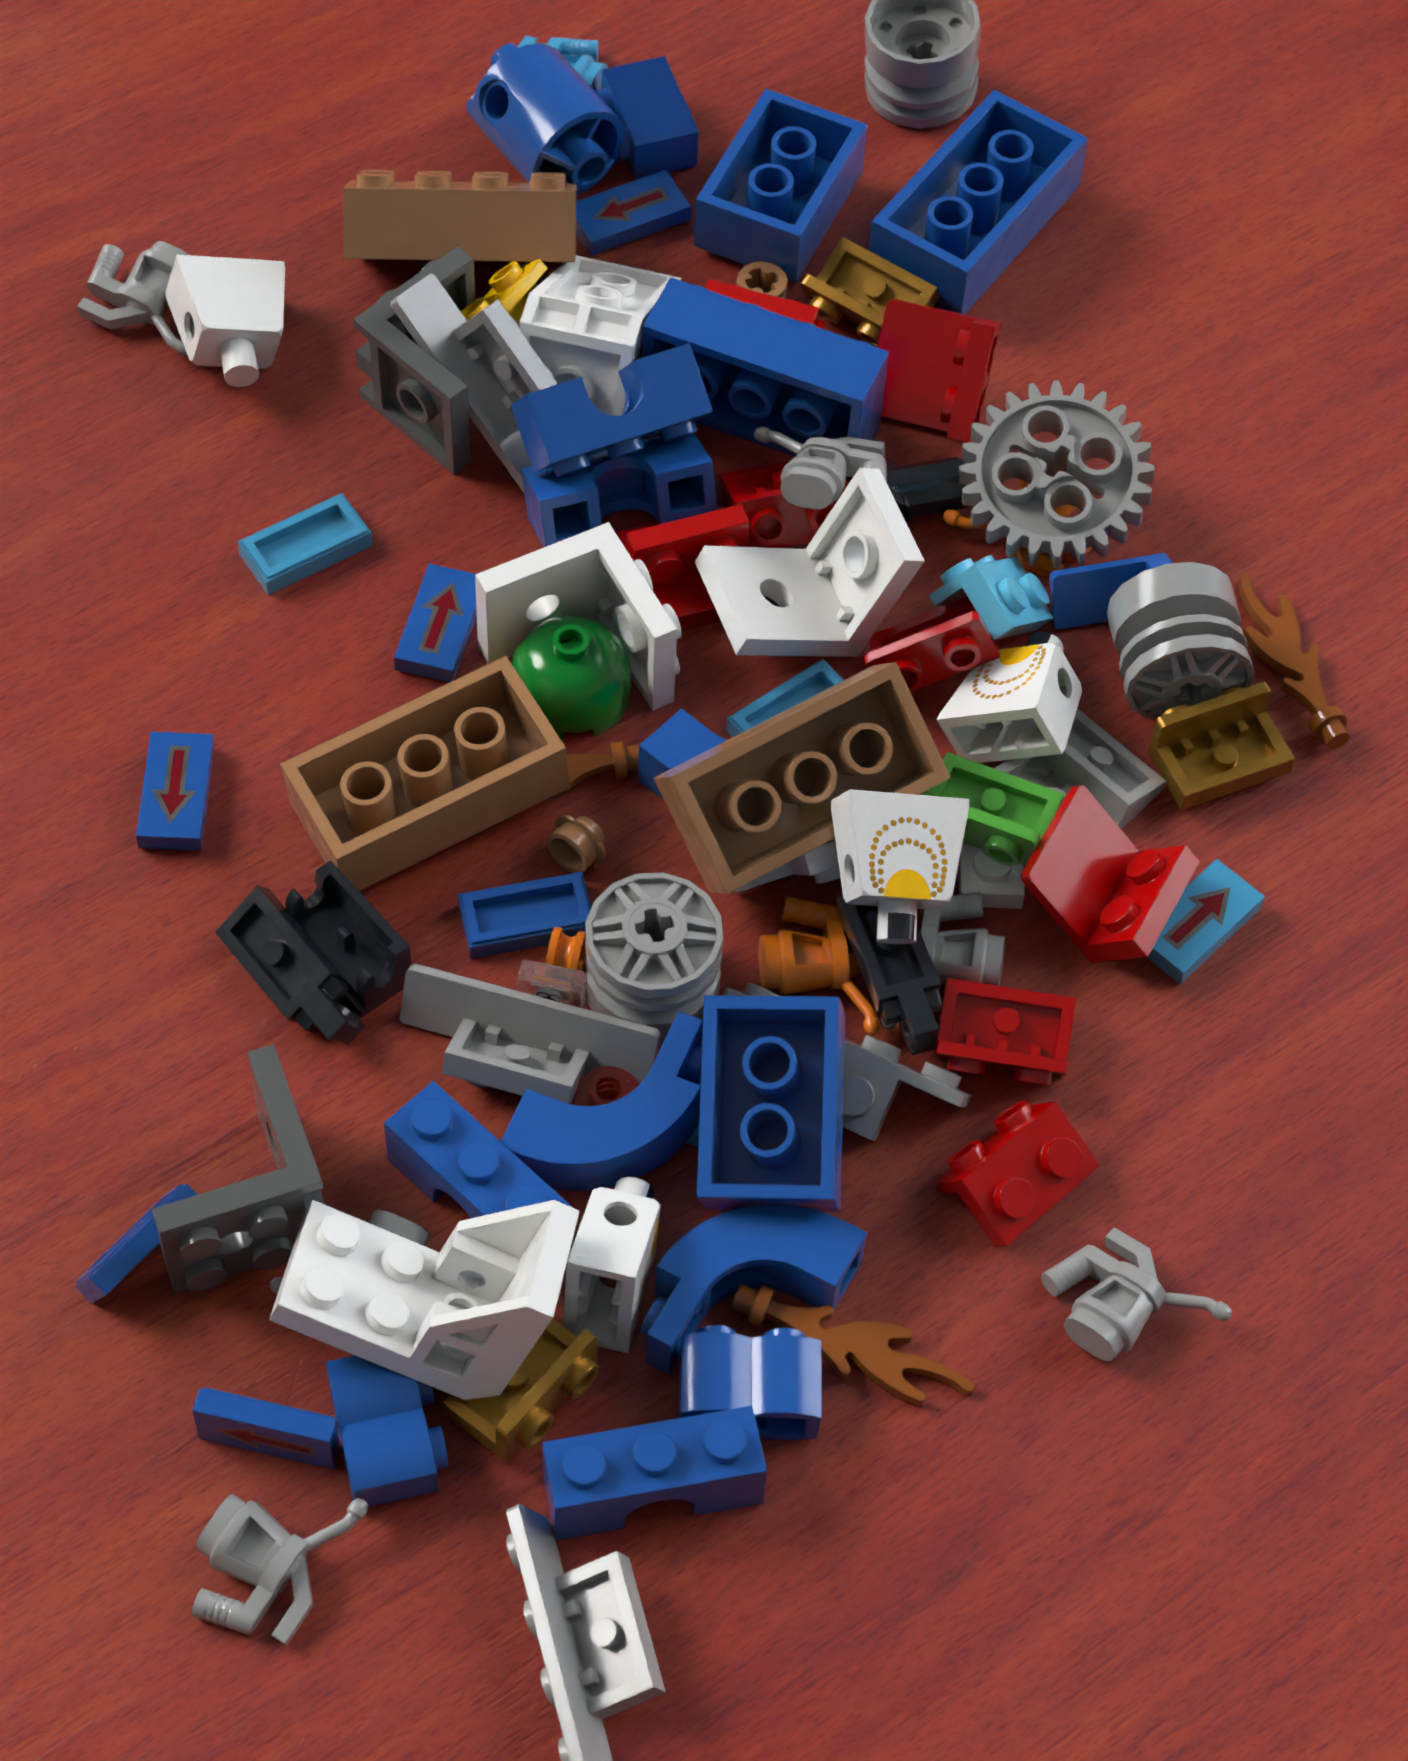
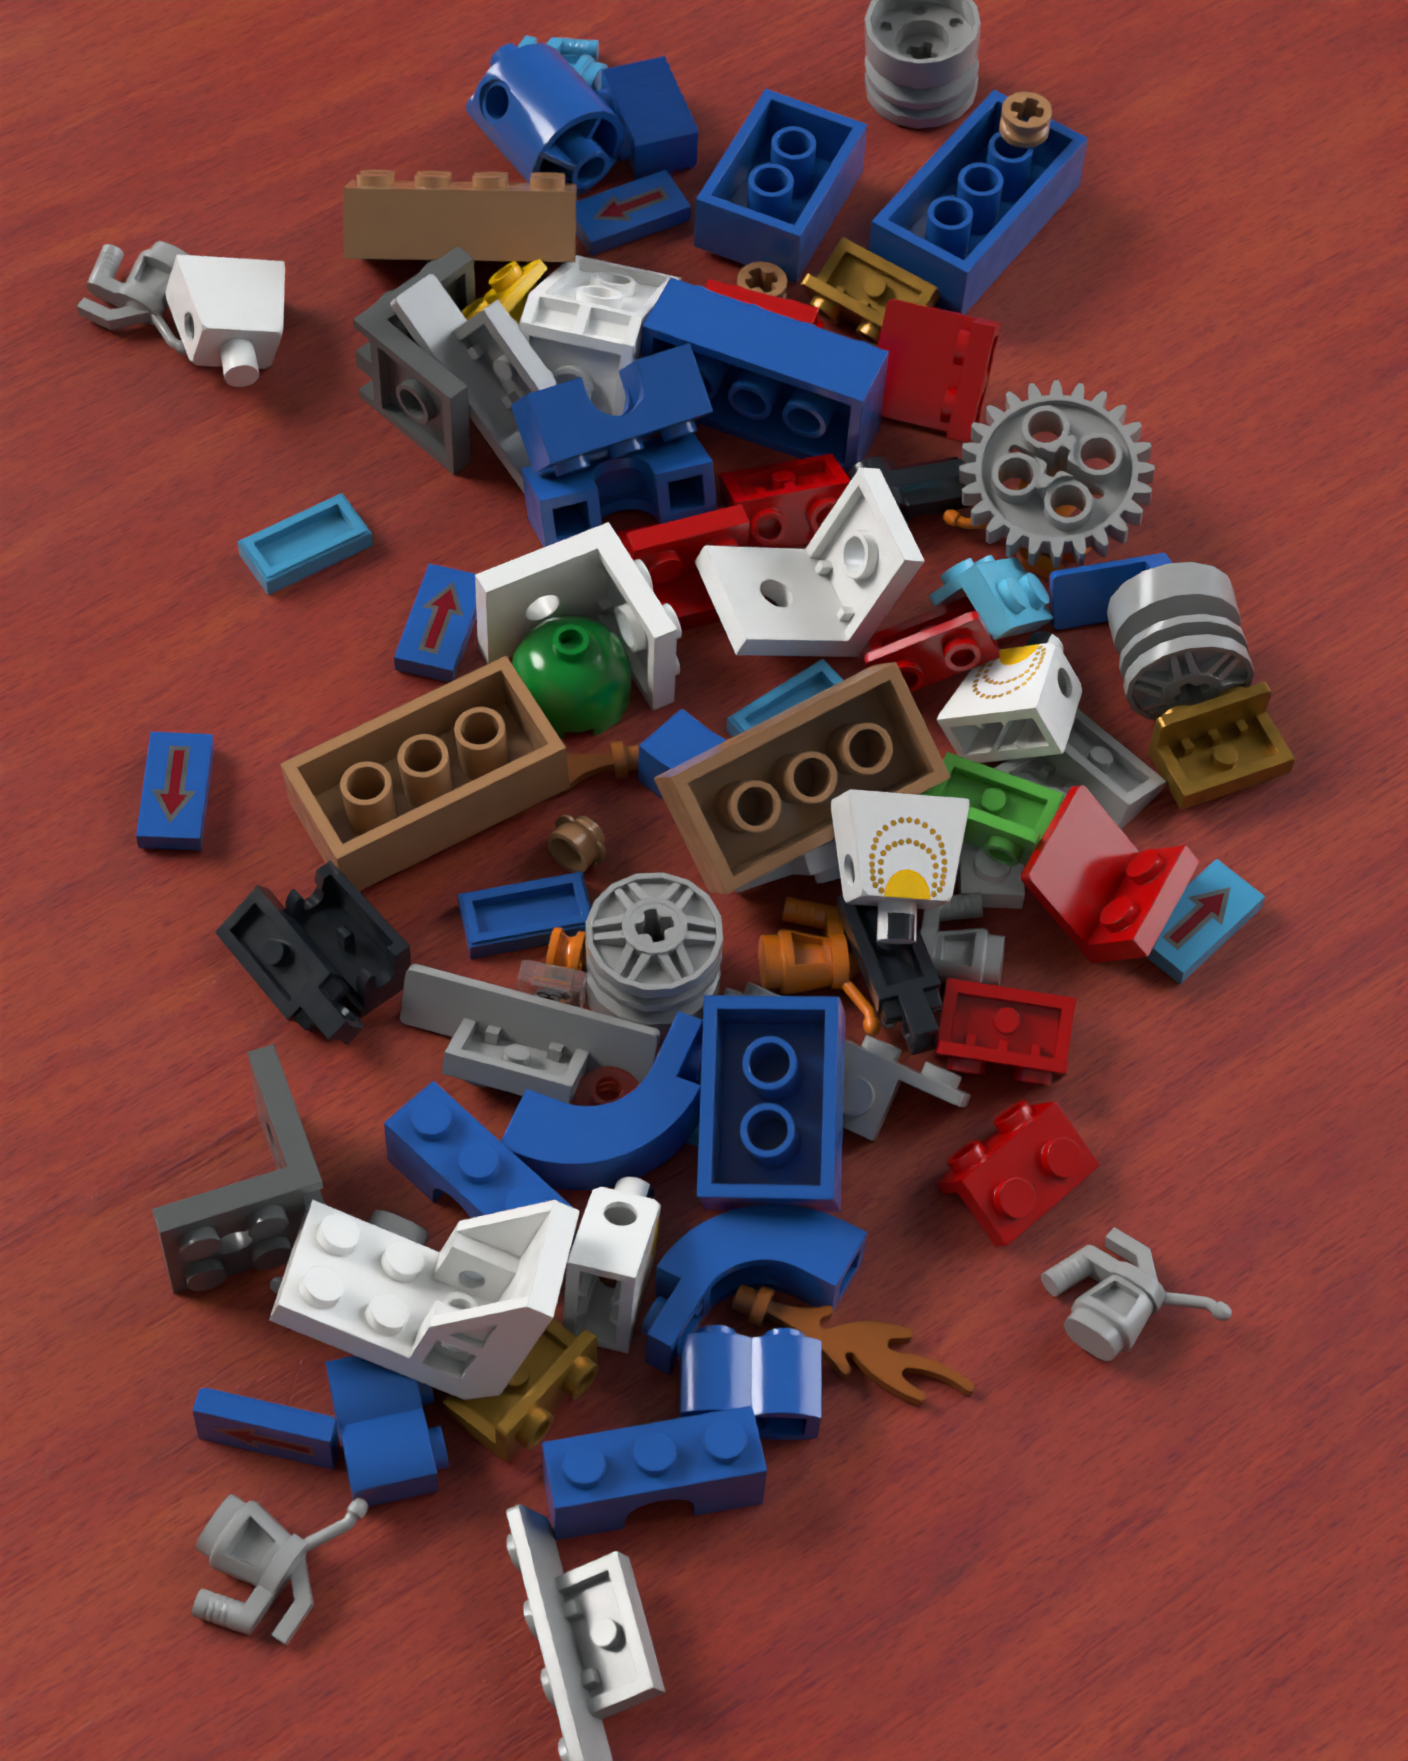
(126, 1251): blue tile -> none
(821, 466): light grey piece -> none
(1023, 133): none -> medium nougat bush
(1283, 654): dark orange piece -> none

